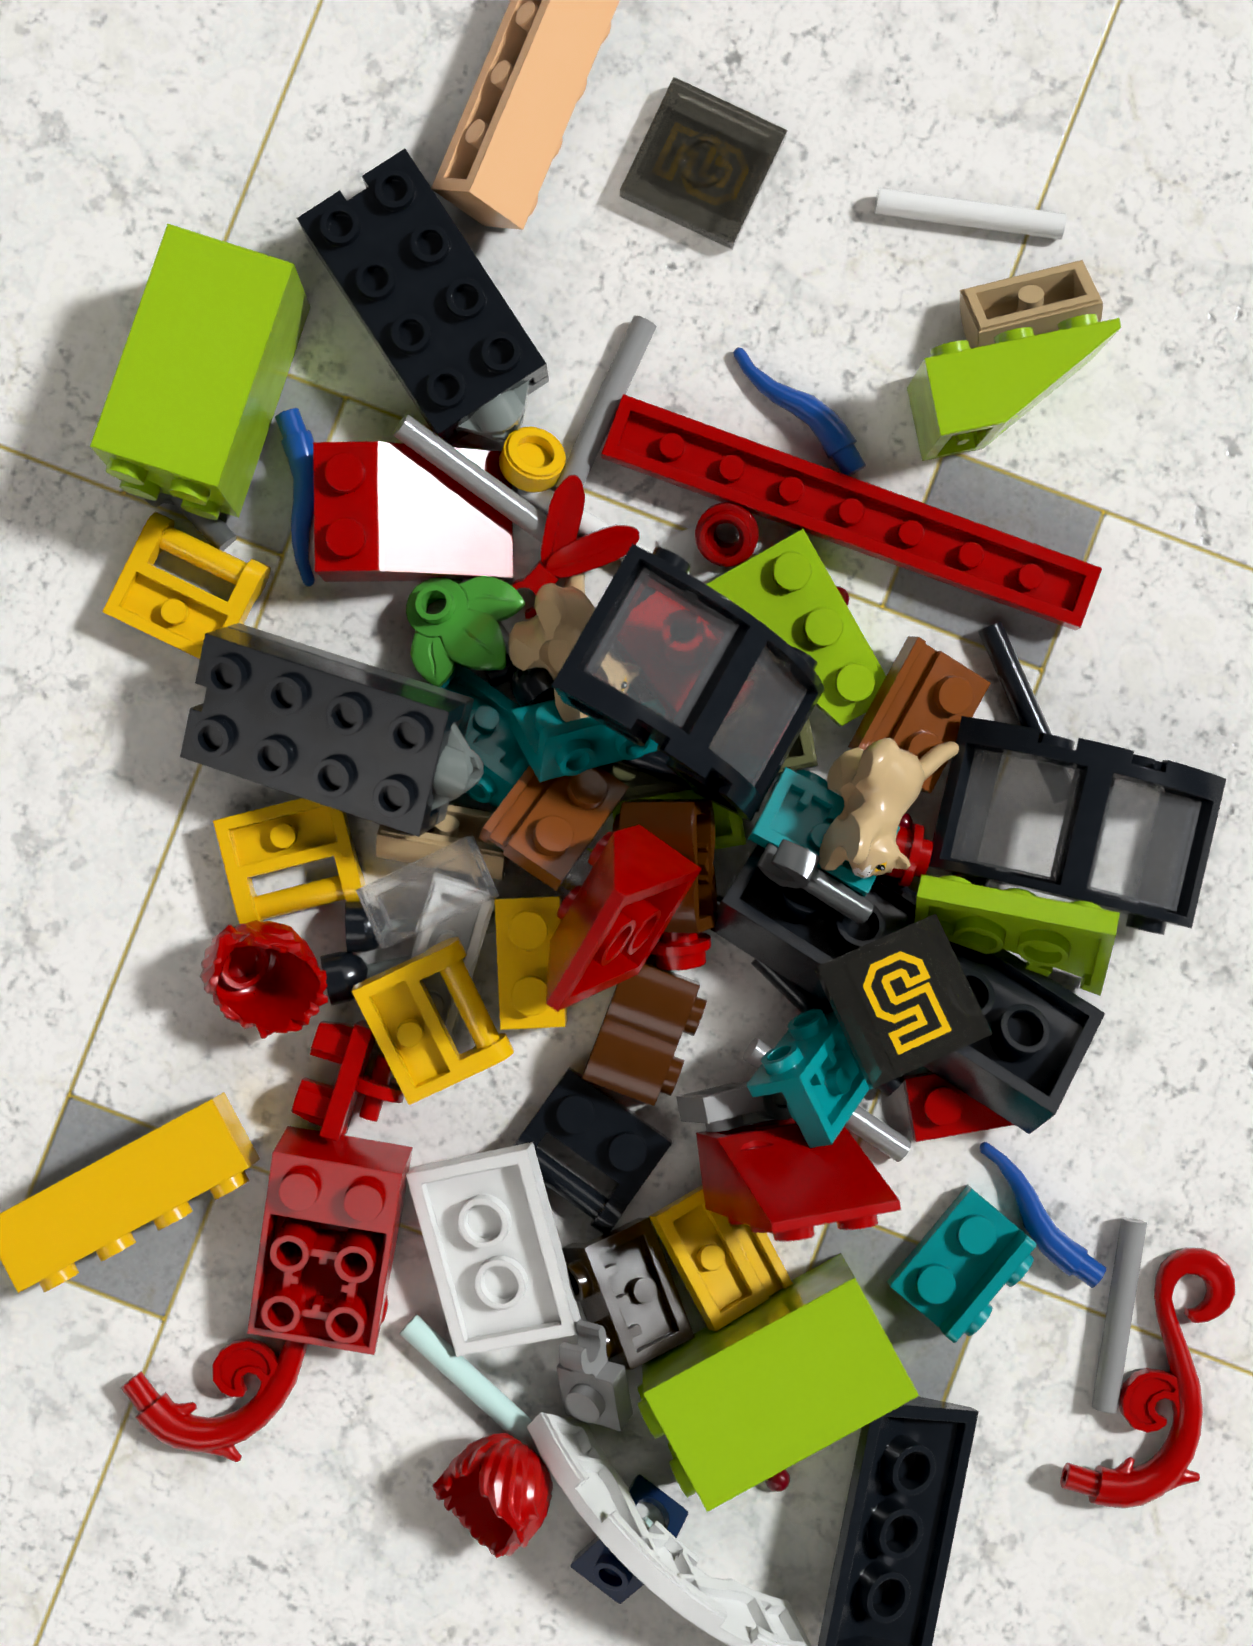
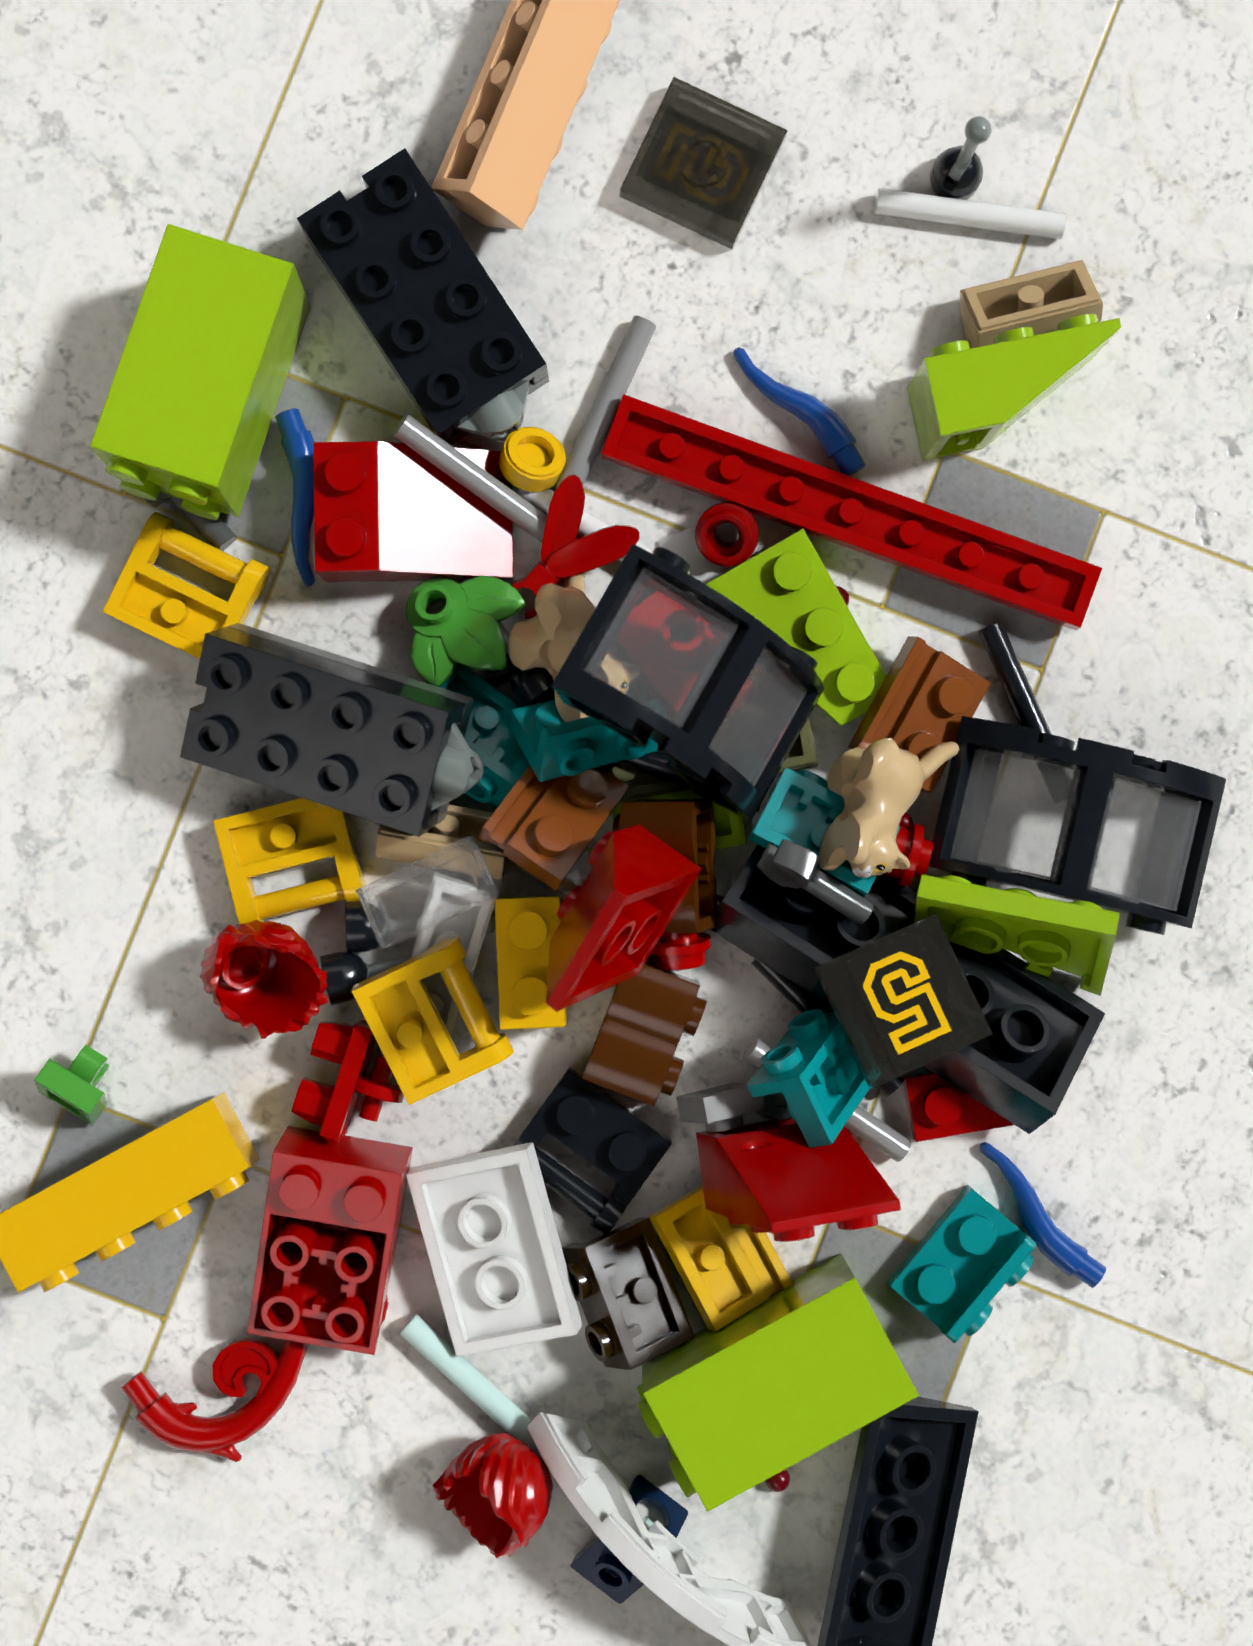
(75, 1087): none -> bright green tile
(589, 1383): light grey plate -> none
(961, 163): none -> black hinge
(1119, 1315): light grey bar -> none
(1140, 1392): red plant -> none

